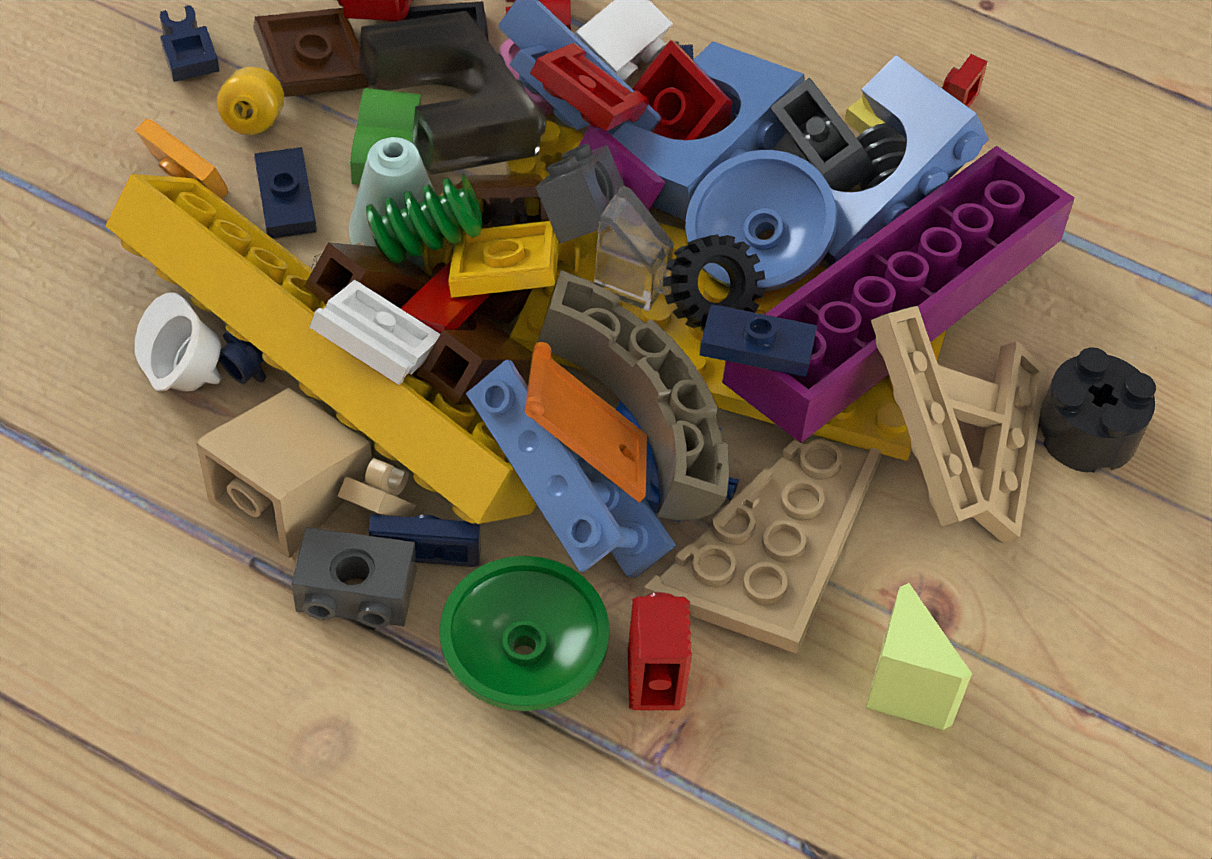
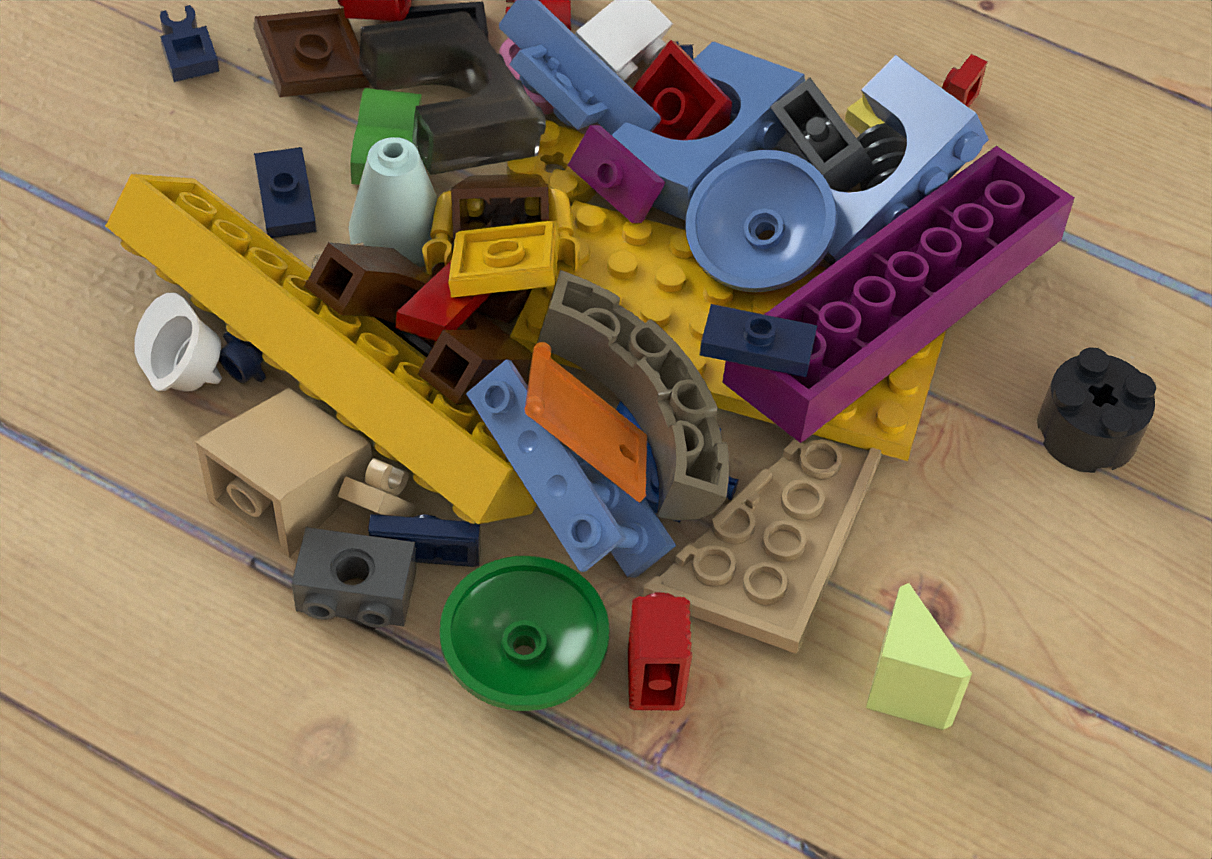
(179, 159): light orange plate -> none
(250, 100): yellow head -> none
(375, 331): white plate -> none
(425, 221): green piece -> none
(579, 190): dark grey brick -> none
(588, 88): red plate -> none
(632, 251): clear slope -> none
(688, 266): black tyre -> none
(938, 396): tan plate -> none

